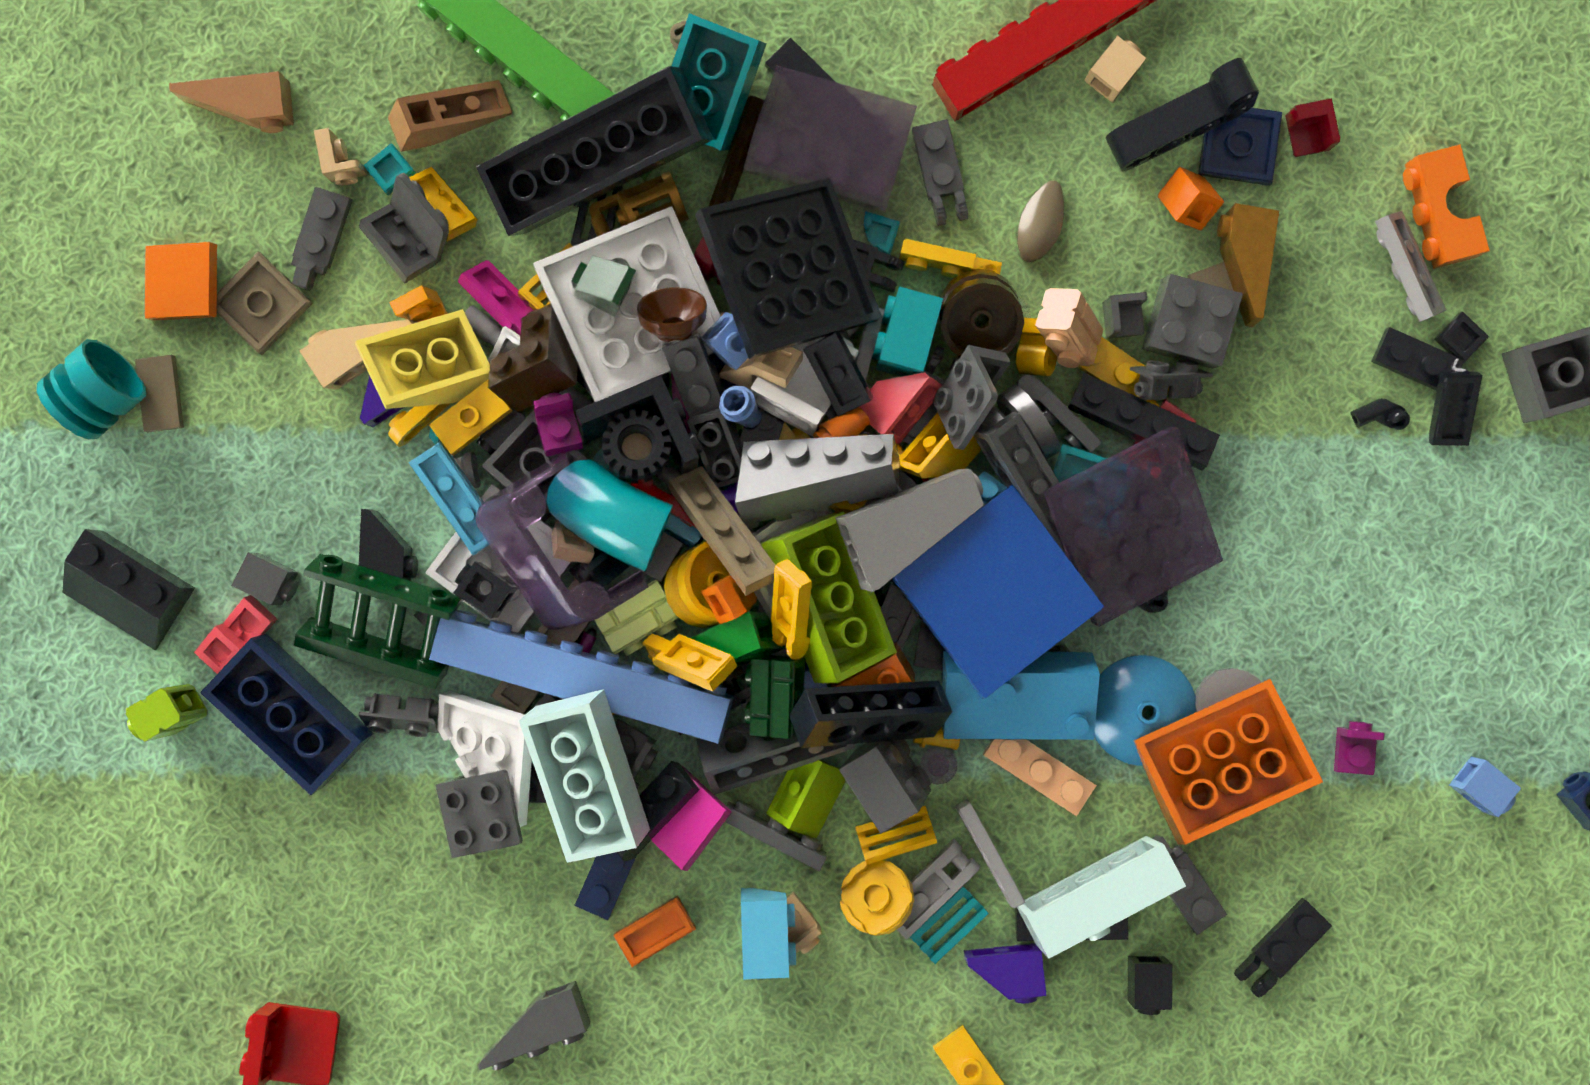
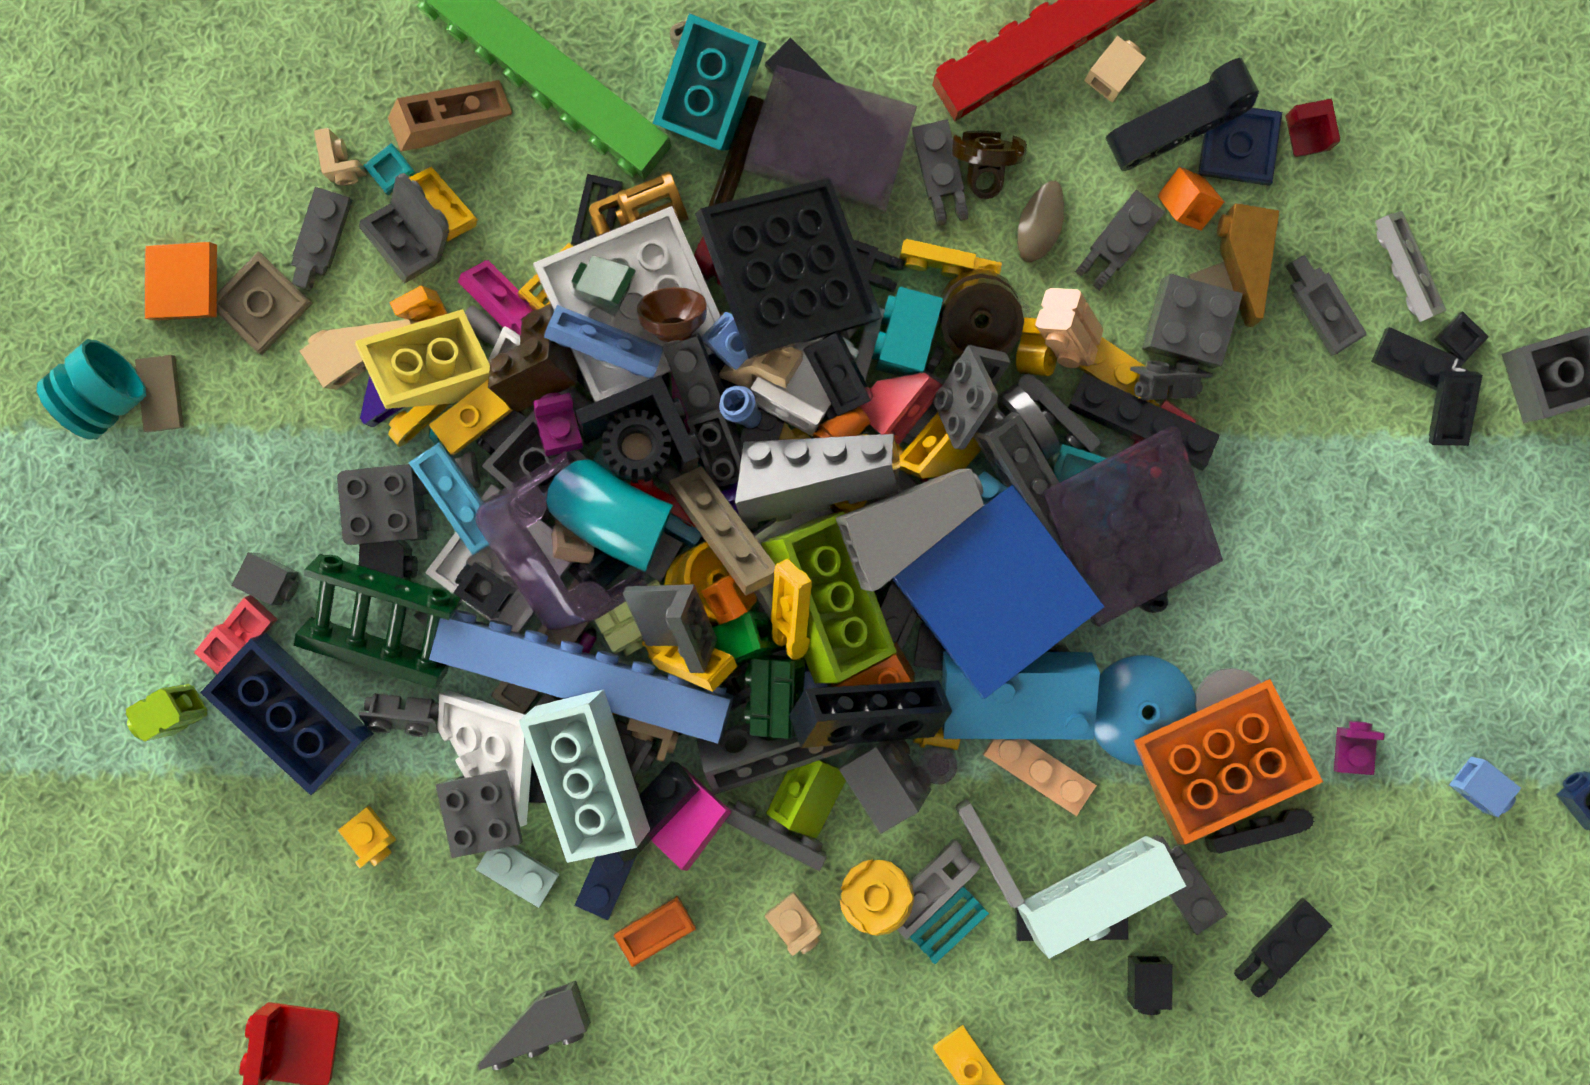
(124, 586): black slope -> none
(252, 99): medium nougat slope -> none
(368, 837): none -> yellow bracket
(382, 505): none -> dark grey bracket
(518, 873): none -> light aqua plate
(595, 151): black brick -> none
(604, 342): none -> medium blue plate
(646, 731): none -> tan bracket
(673, 618): none -> dark grey bracket
(765, 934): medium azure slope -> none
(880, 231): teal tile -> none
(892, 835): yellow tile -> none
(988, 153): none -> dark brown tile
(1012, 970): dark purple slope -> none
(1122, 236): none -> dark grey hinge
(1124, 315): dark grey panel -> none
(1260, 830): none -> black hinge
(1324, 306): none -> dark grey hinge
(1382, 411): black arm -> none
(1446, 236): orange arch -> none

